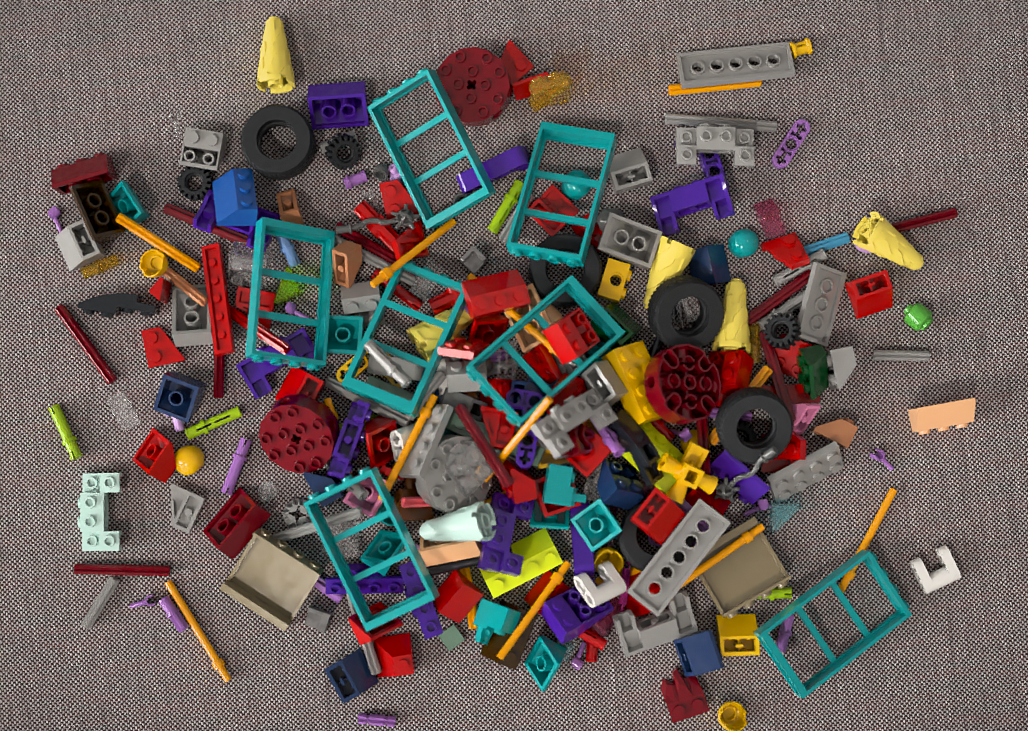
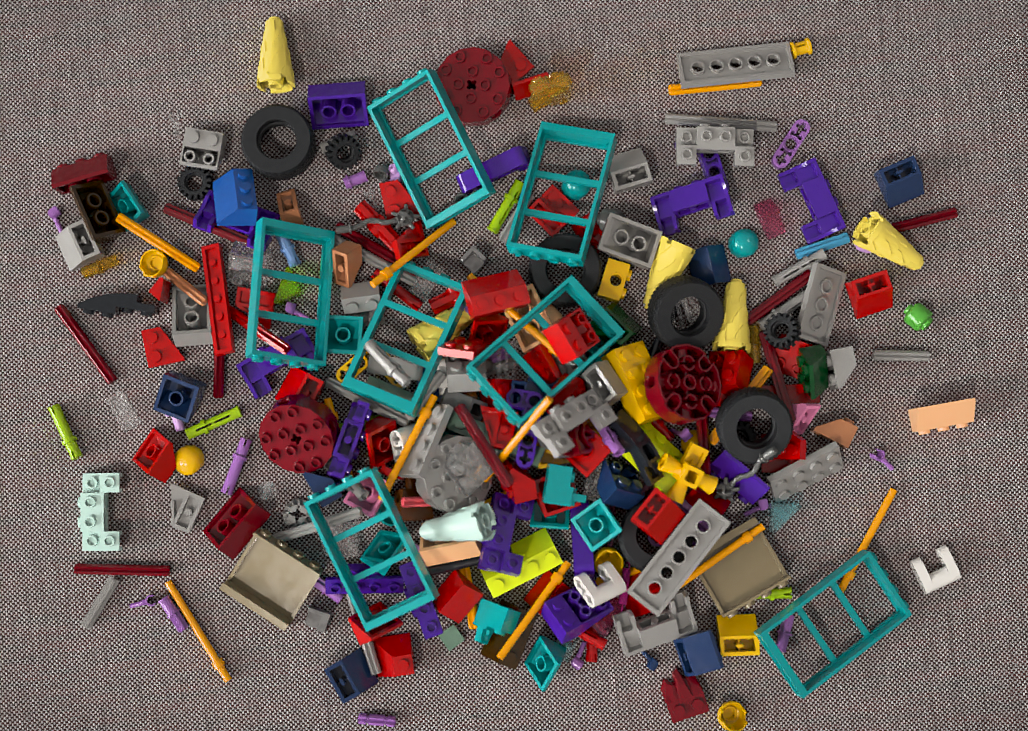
(652, 663): none -> dark blue hand
(787, 250): red wing -> none
(817, 197): none -> dark purple bracket
(900, 182): none -> dark blue slope

